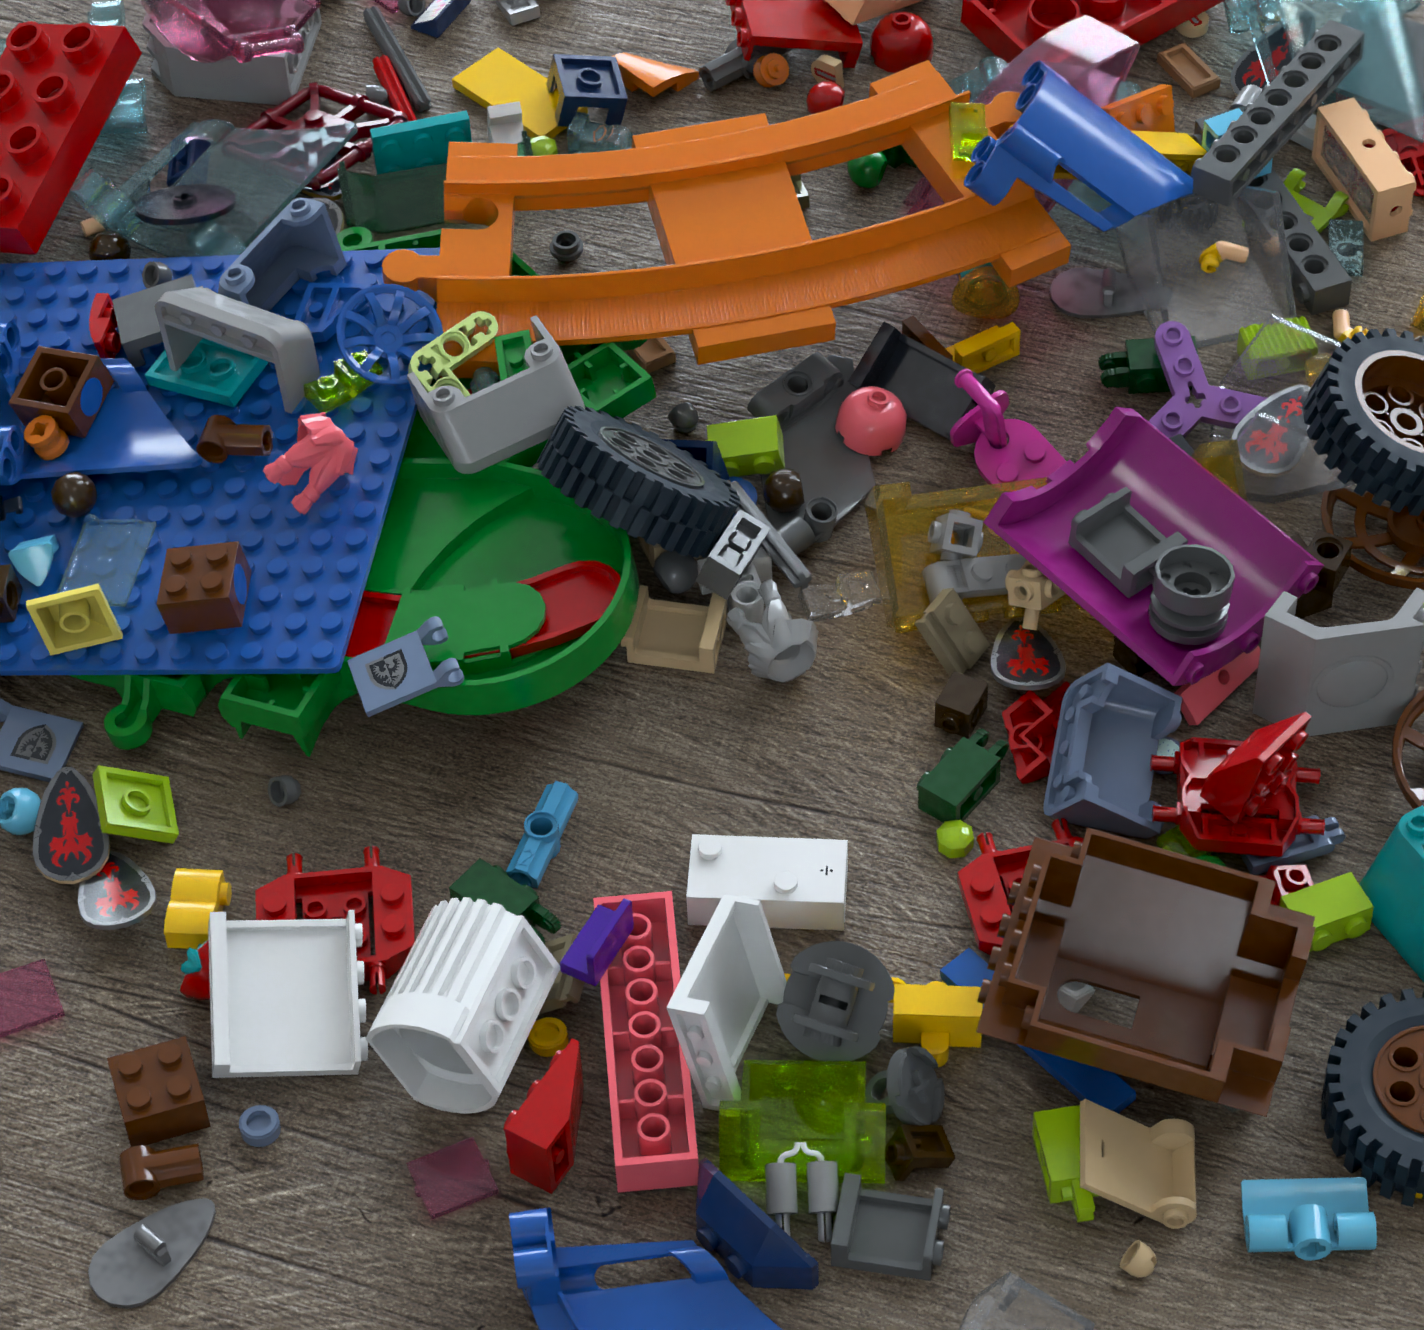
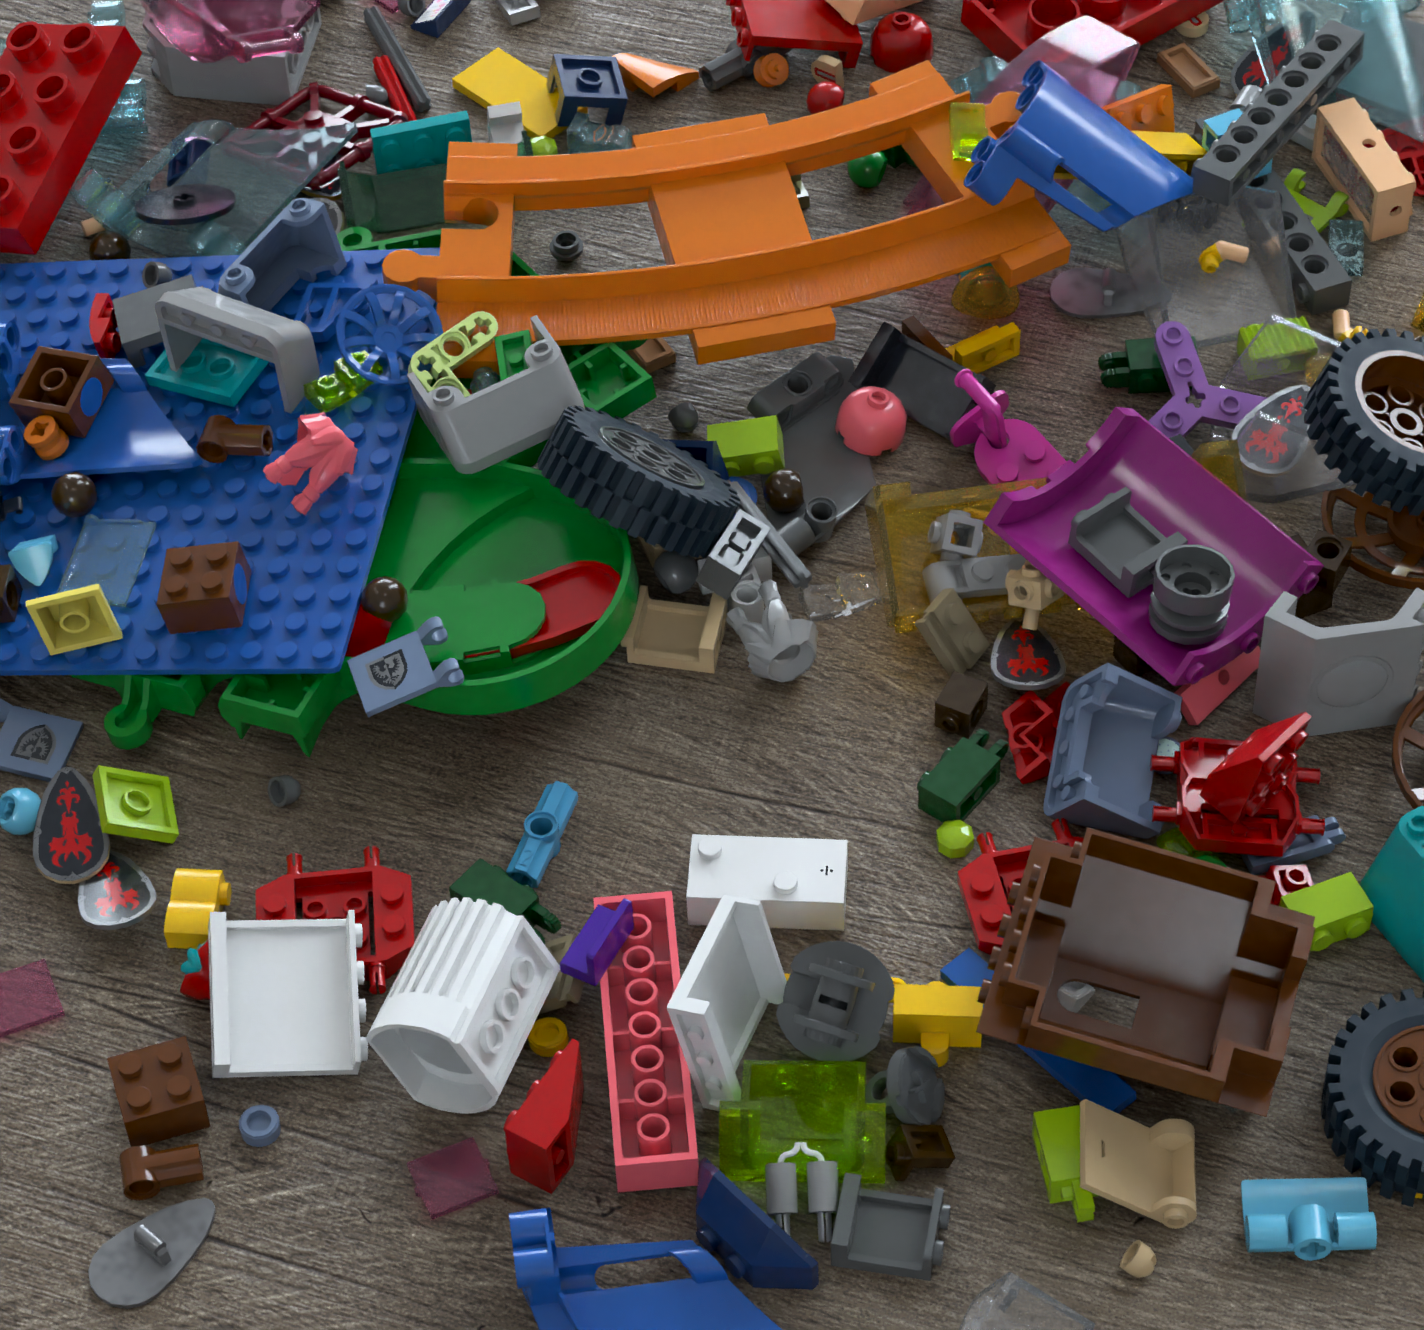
(385, 598): none -> dark brown piece

